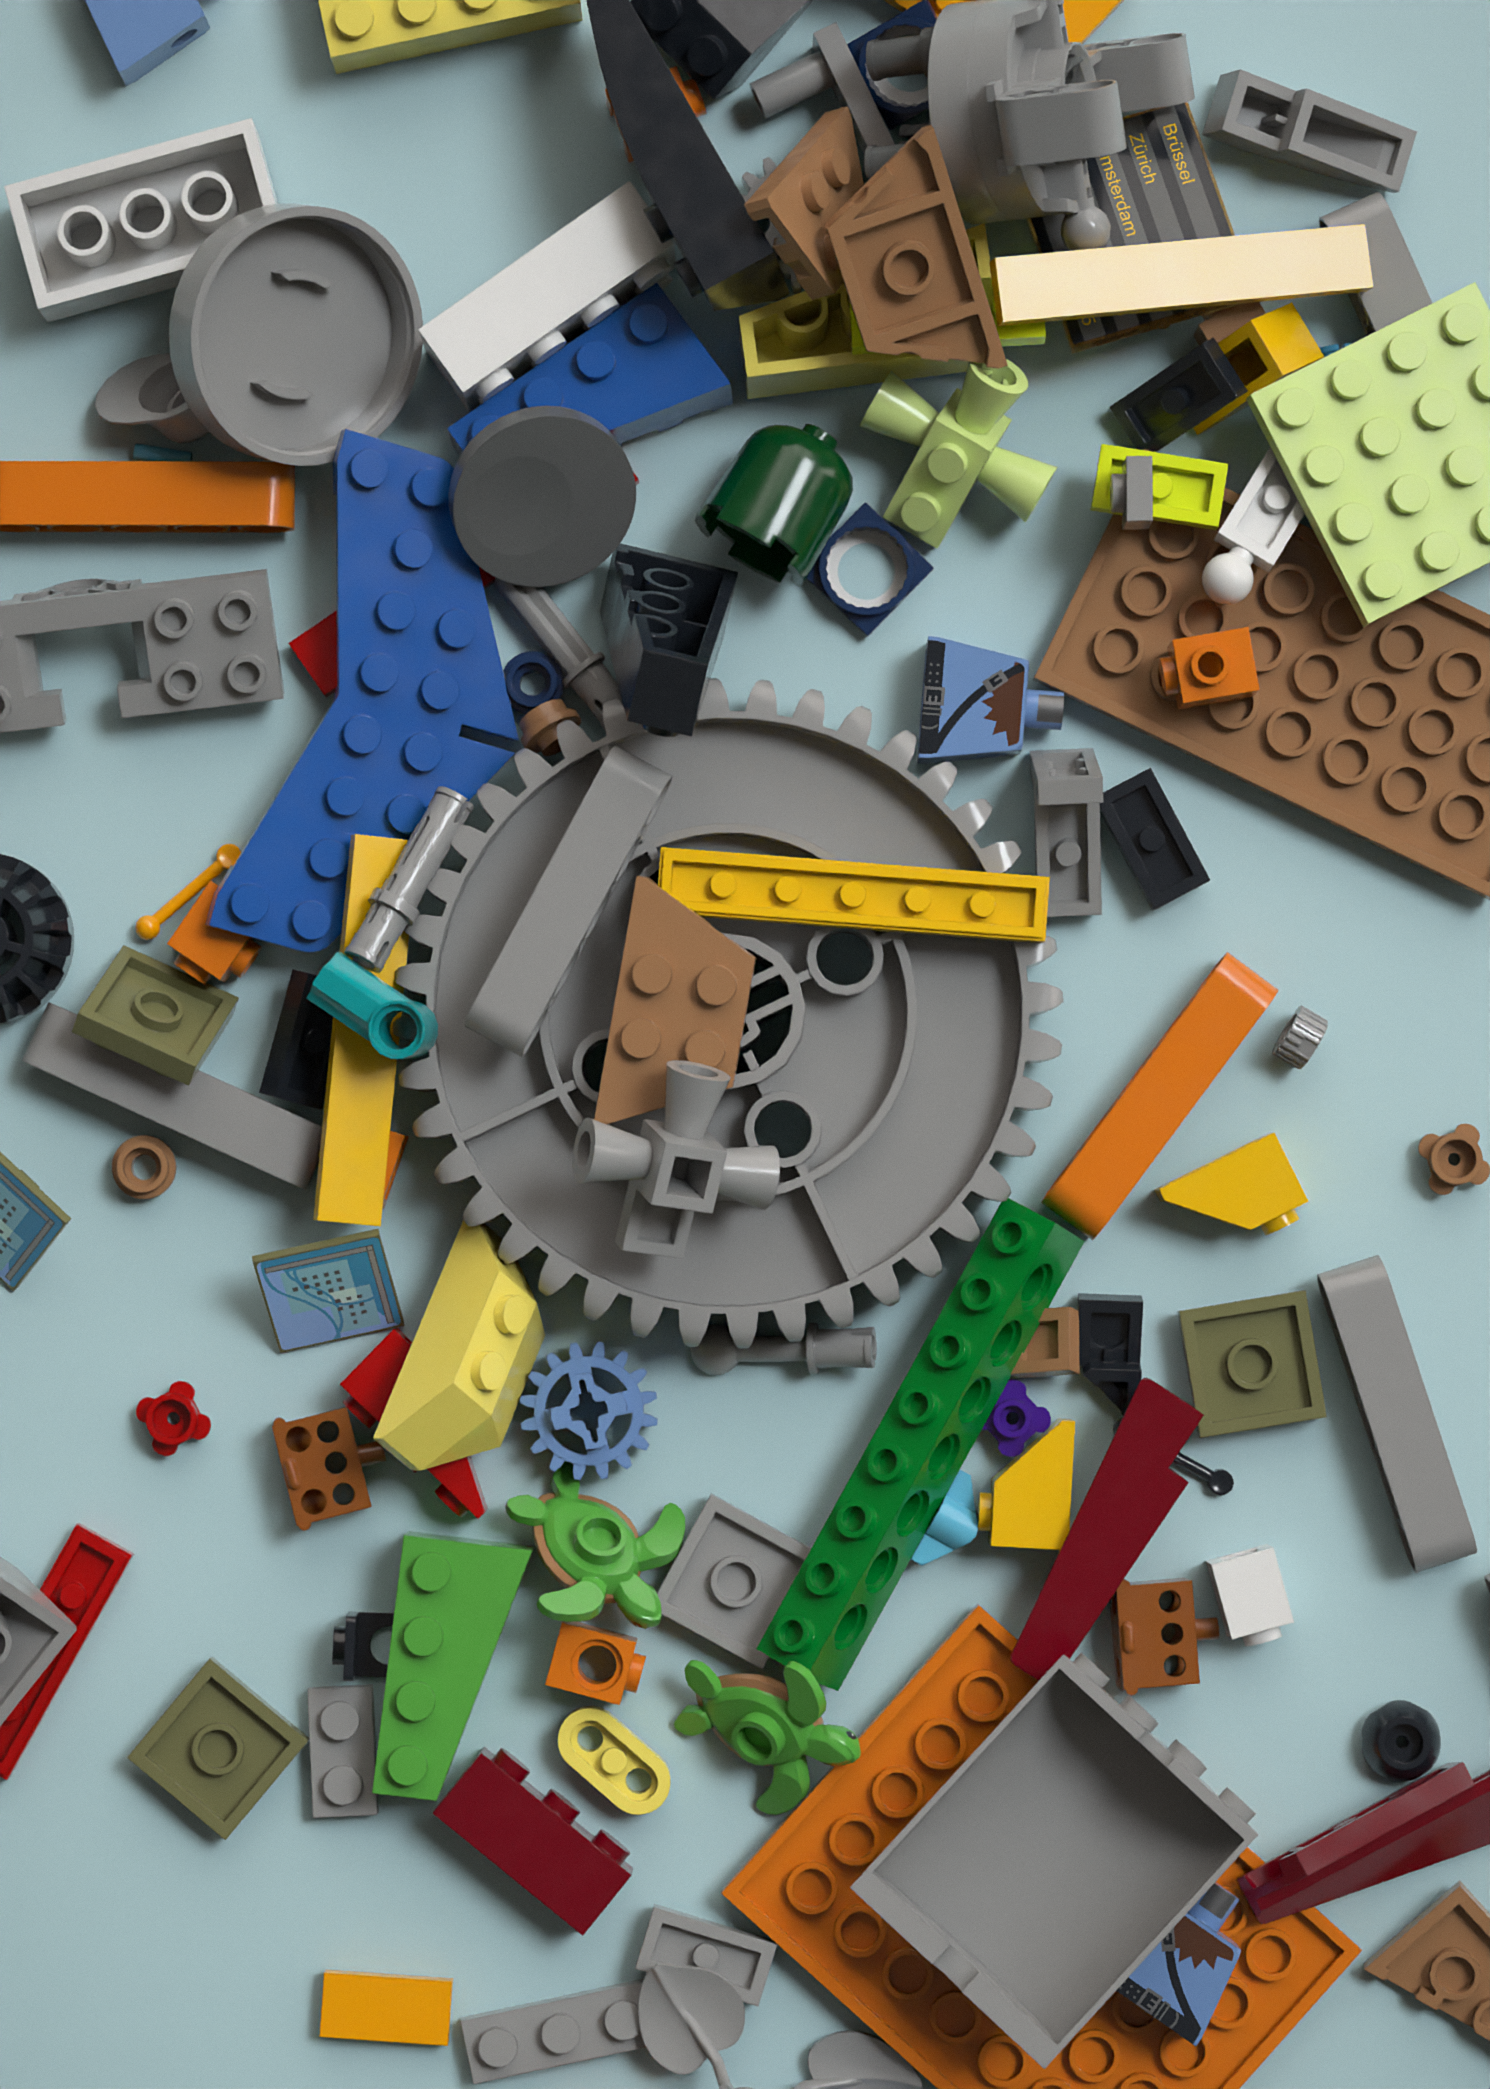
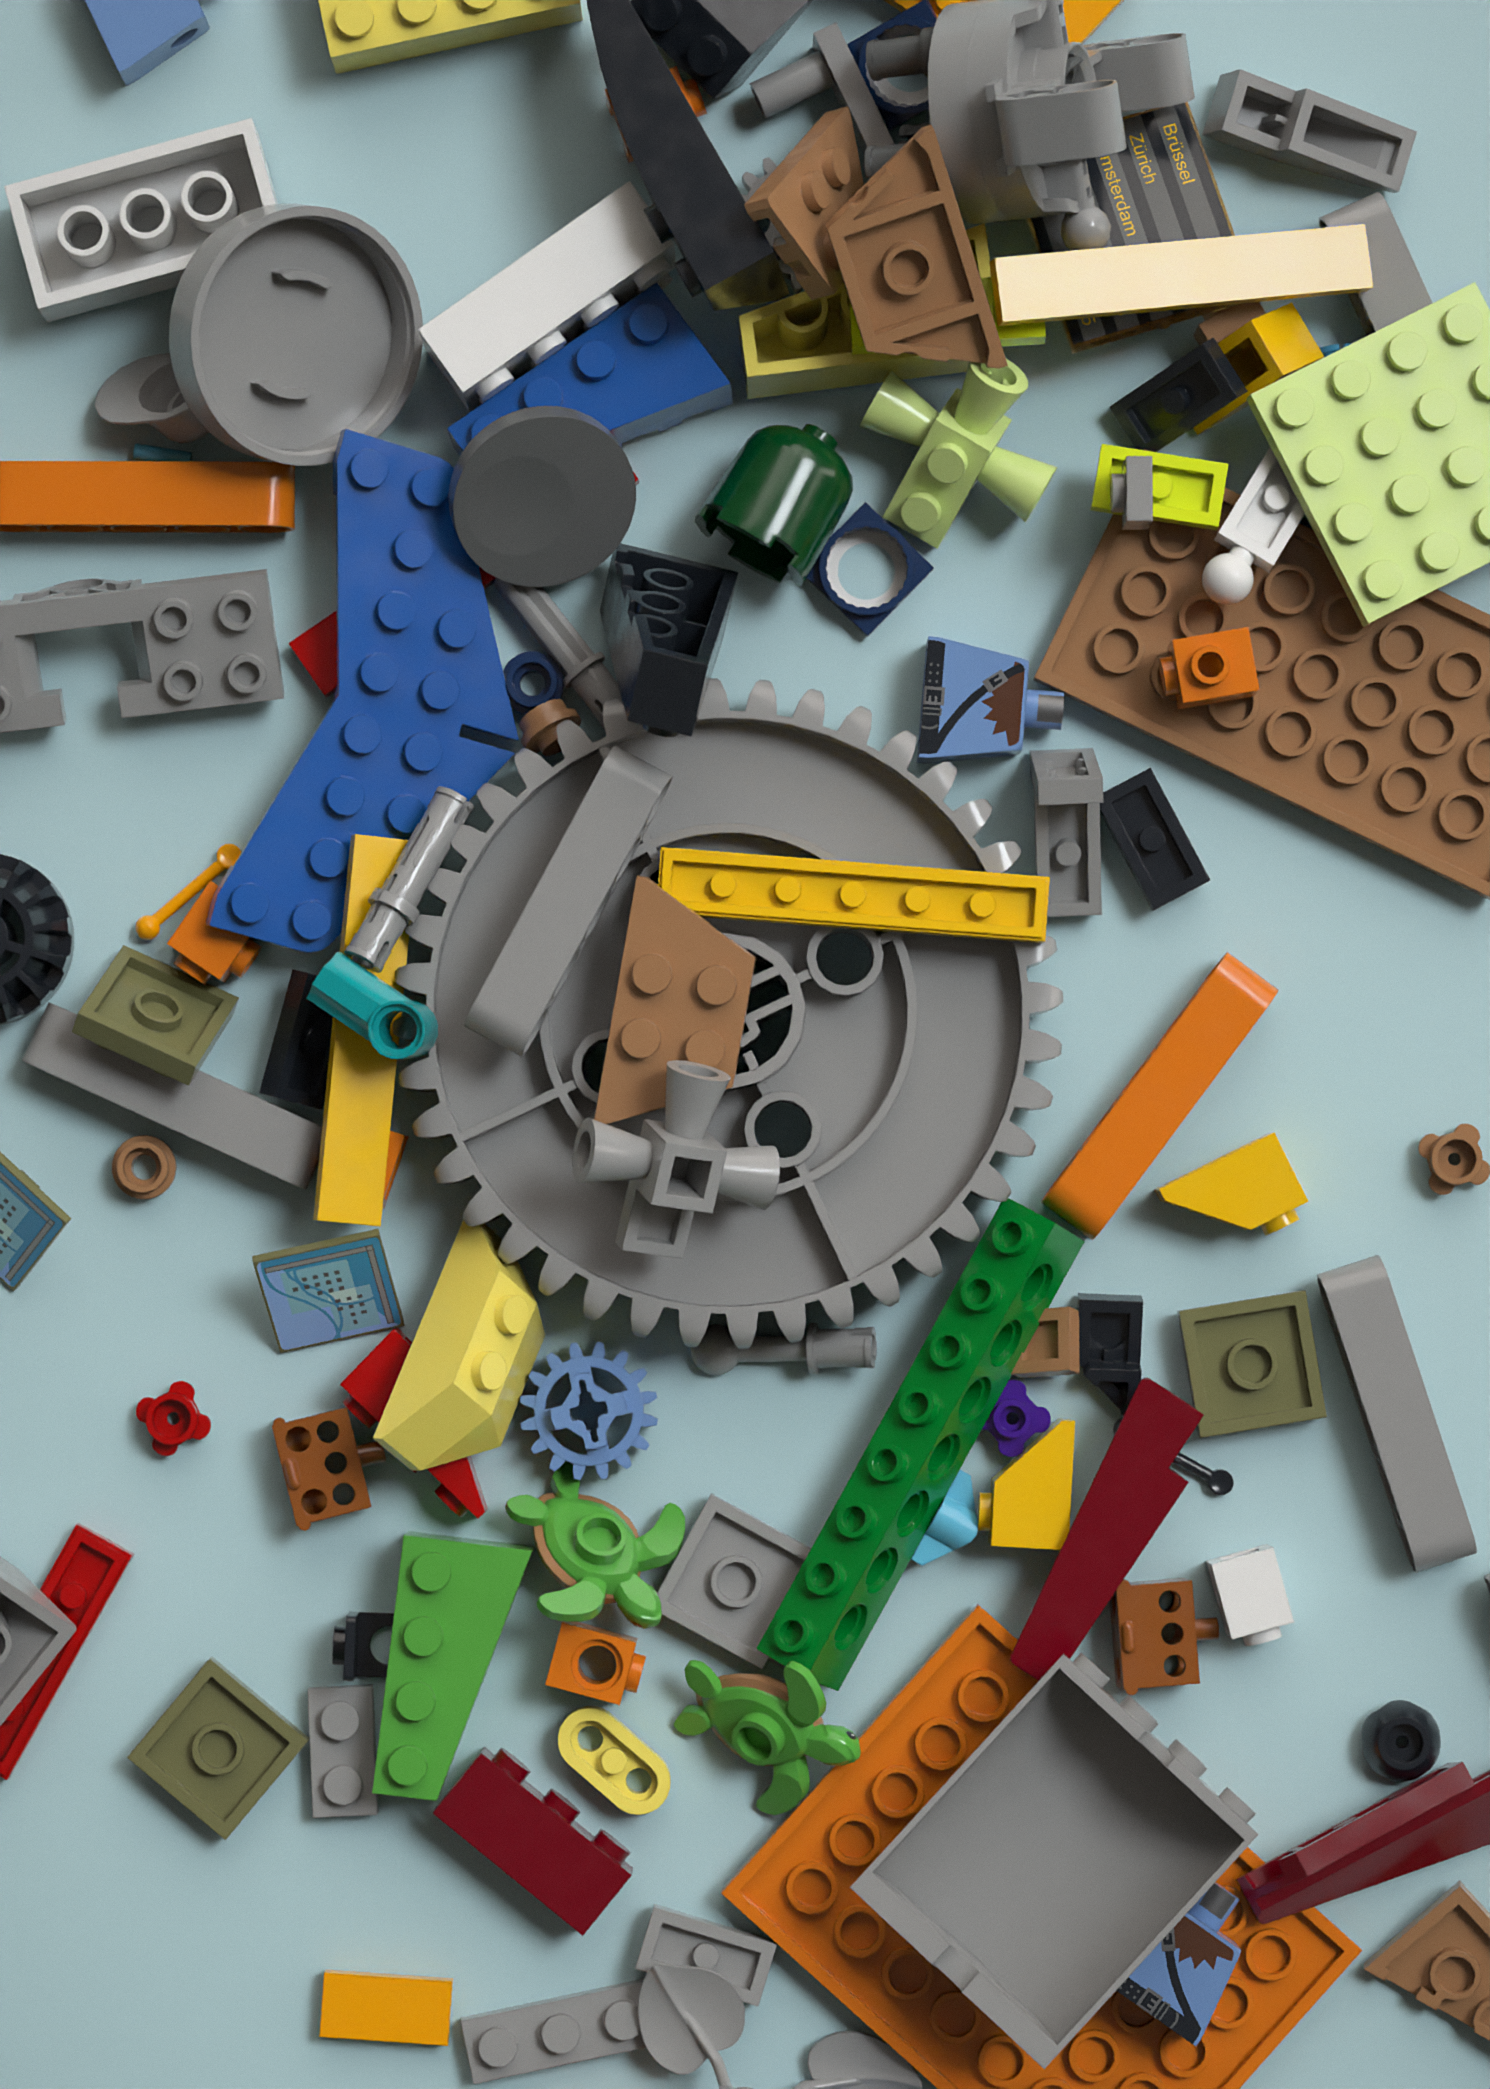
(1300, 1037): light grey axle -> none

